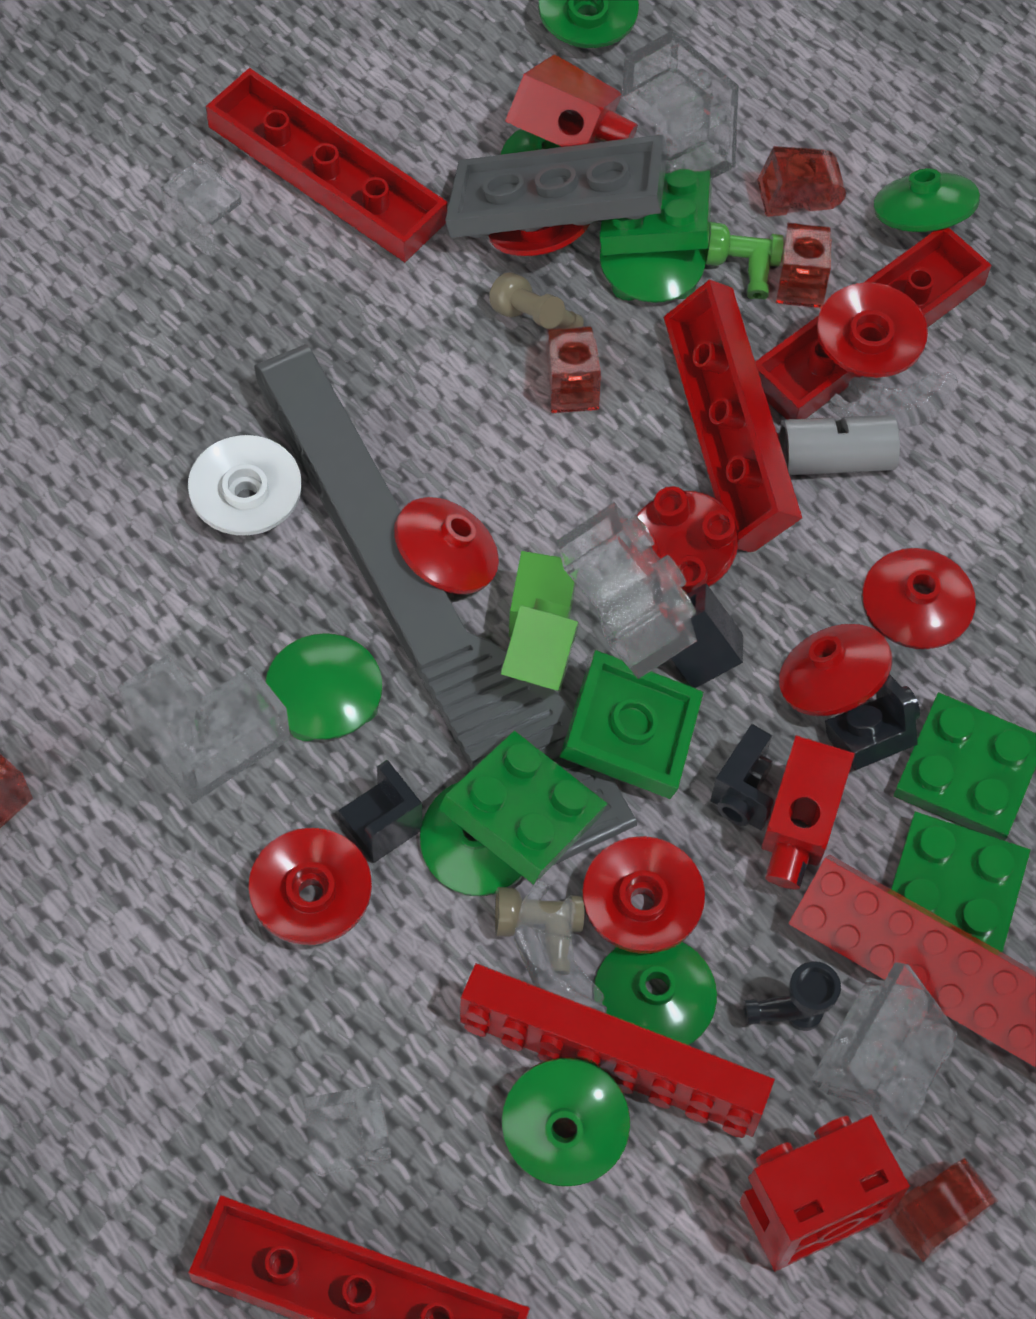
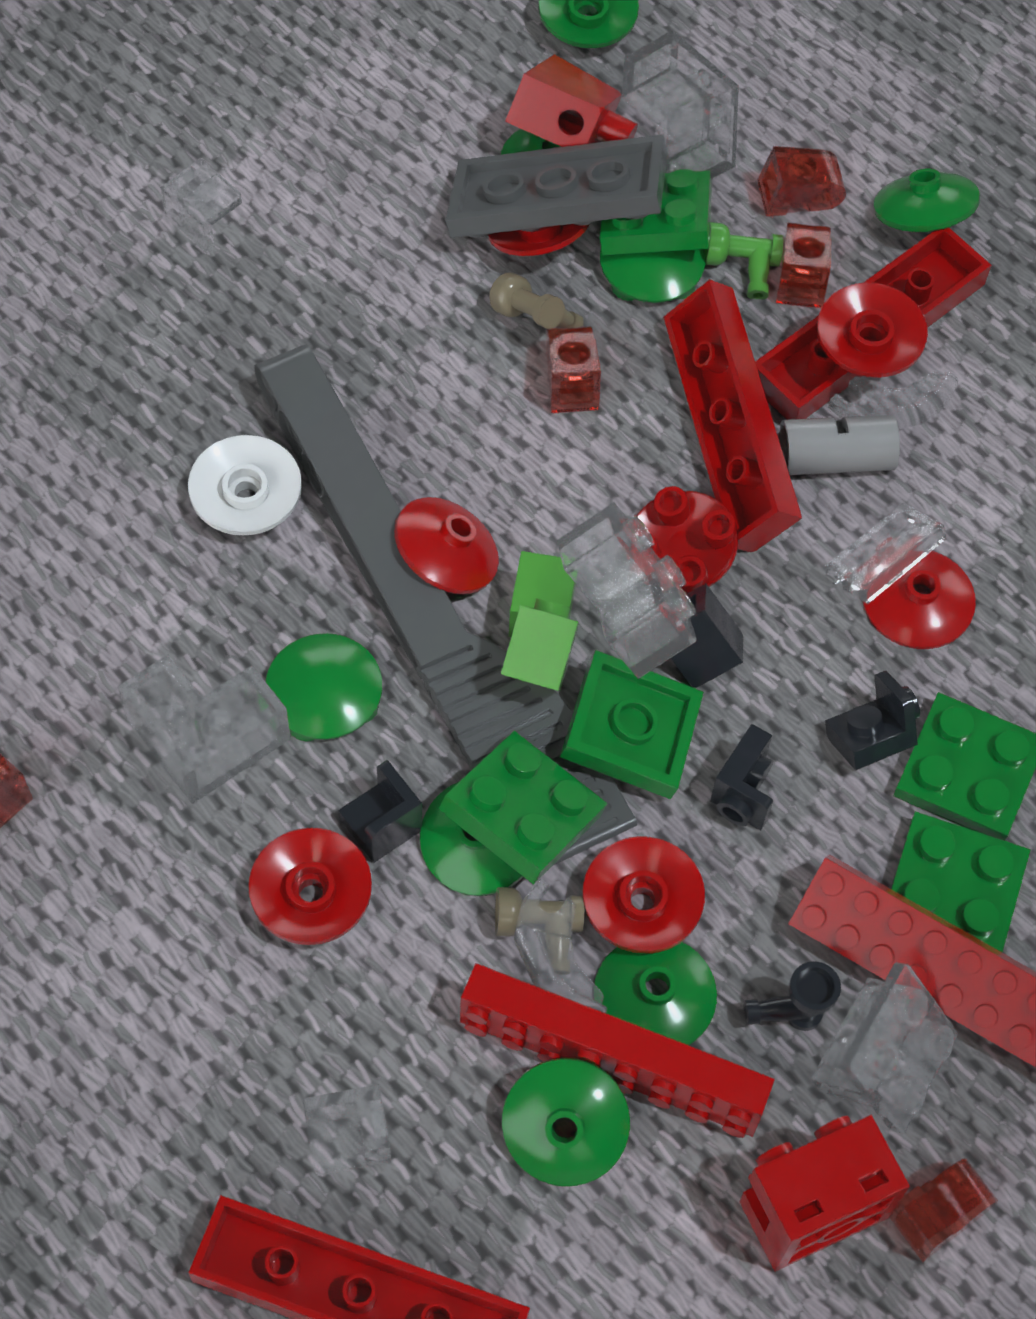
(327, 164): red piece -> none
(810, 794): red torso -> none
(835, 670): red dish -> none
(892, 555): none -> clear tile

